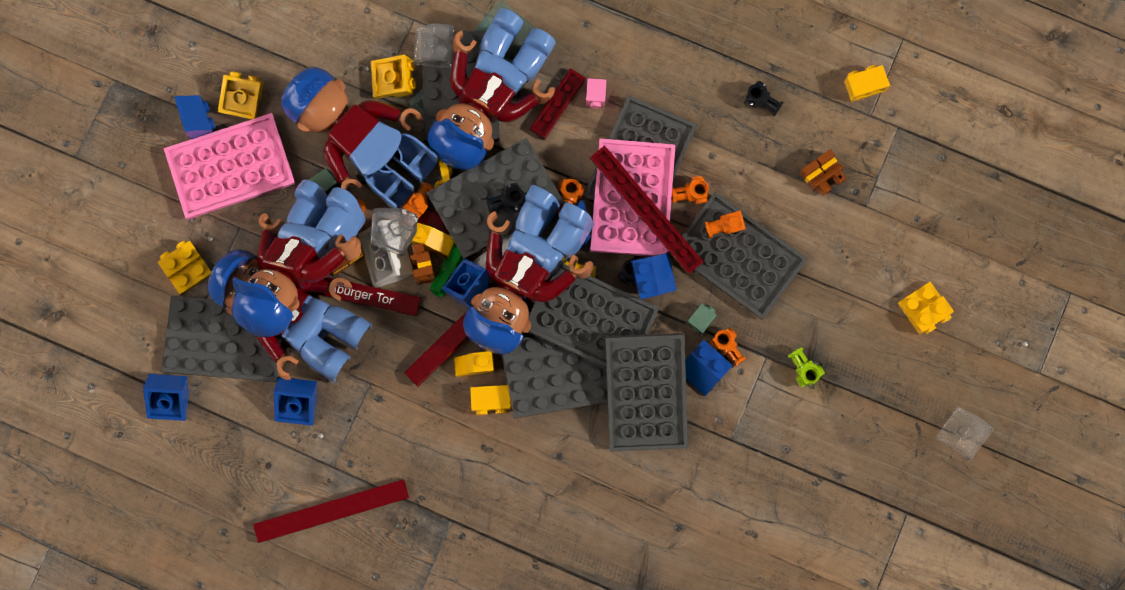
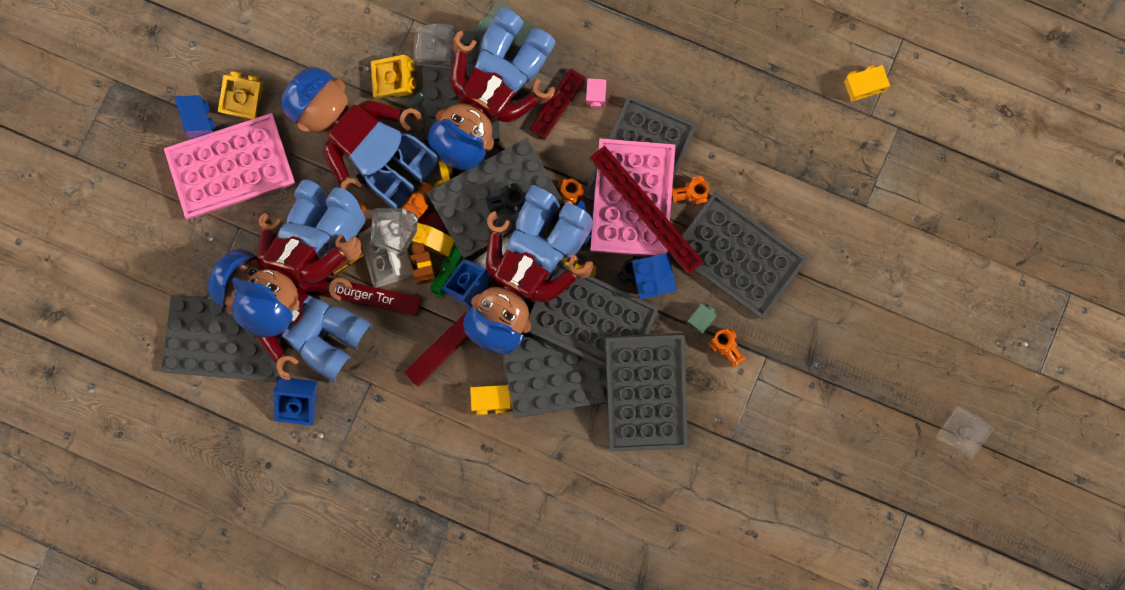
(166, 397): blue slope -> none
(184, 267): yellow plate -> none
(325, 180): sand green brick -> none
(331, 511): dark red tile -> none
(474, 364): yellow slope -> none
(705, 367): blue slope -> none
(727, 223): orange connector -> none
(764, 101): black connector -> none
(803, 366): lime connector -> none
(822, 170): dark orange hips -> none
(926, 308): yellow plate -> none

